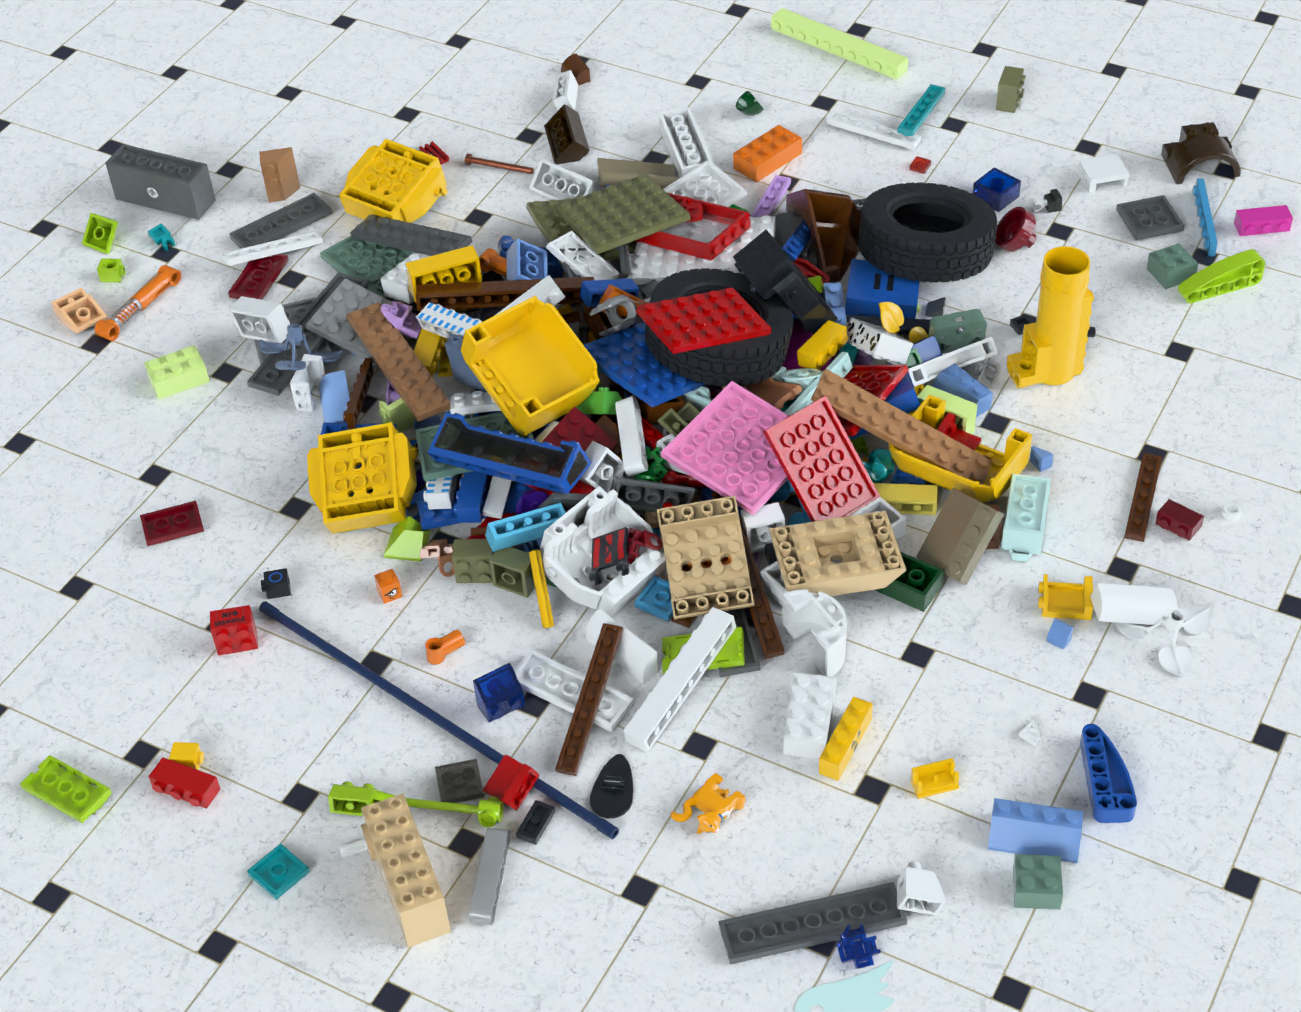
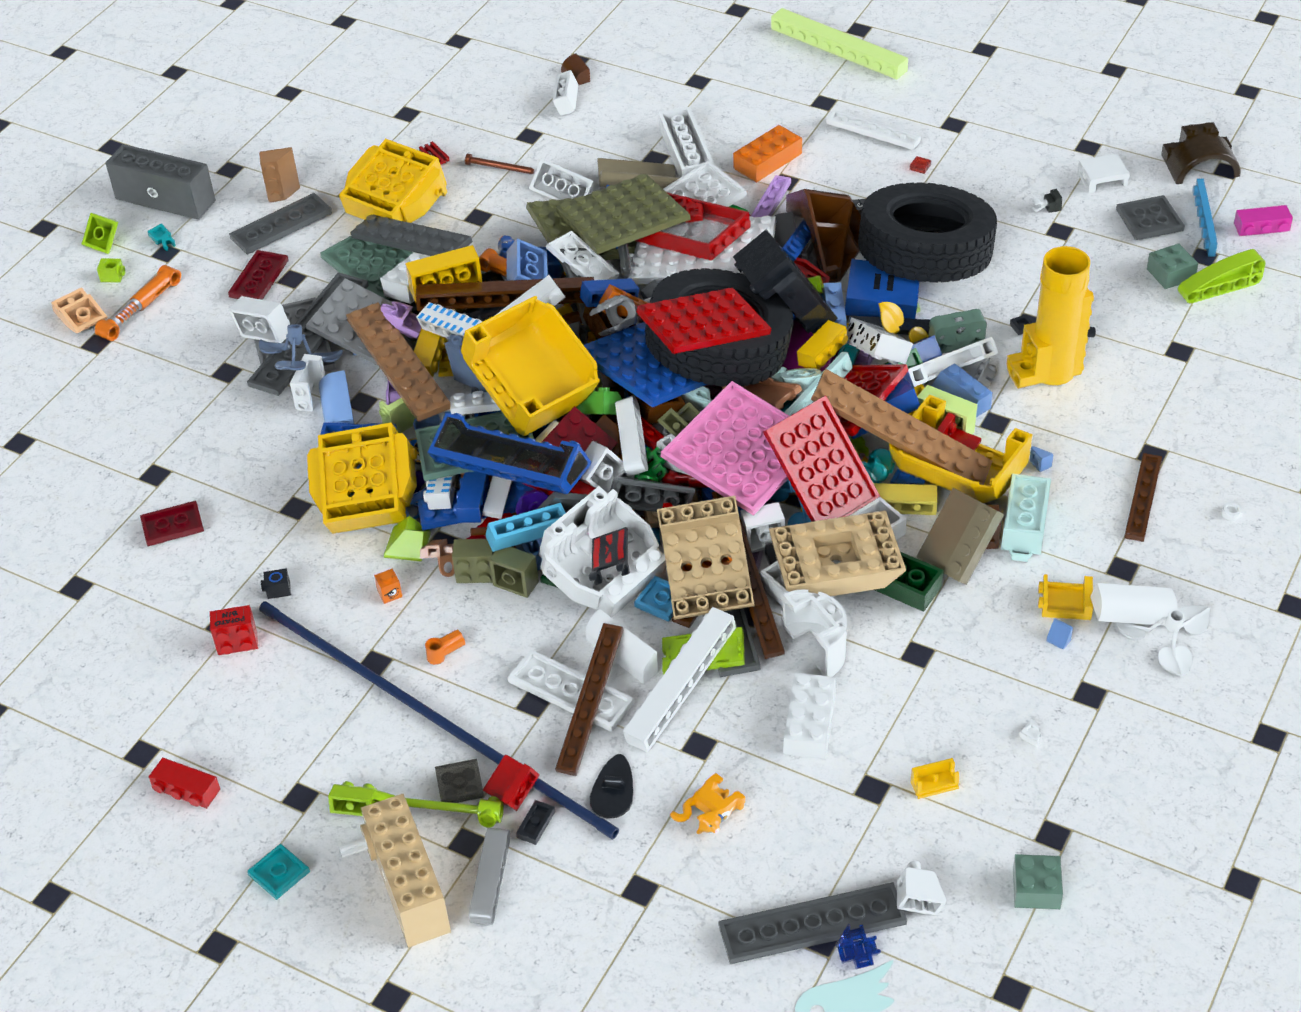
(65, 790): lime piece -> none
(176, 372): yellowish green brick -> none
(187, 754): yellow brick -> none
(272, 248): white tile -> none
(359, 393): reddish brown plate -> none
(498, 693): clear blue slope -> none
(541, 589): yellow axle -> none
(566, 136): dark brown slope -> none
(640, 538): dark red piece -> none
(748, 104): dark green helmet -> none
(845, 738): yellow brick -> none
(921, 110): teal plate -> none
(935, 307): dark grey slope -> none
(997, 189): clear blue brick -> none
(1010, 89): olive brick -> none
(1016, 230): dark red piece -> none
(1035, 829): medium blue slope -> none
(1107, 778): blue beam -> none
(1179, 519): dark red brick -> none

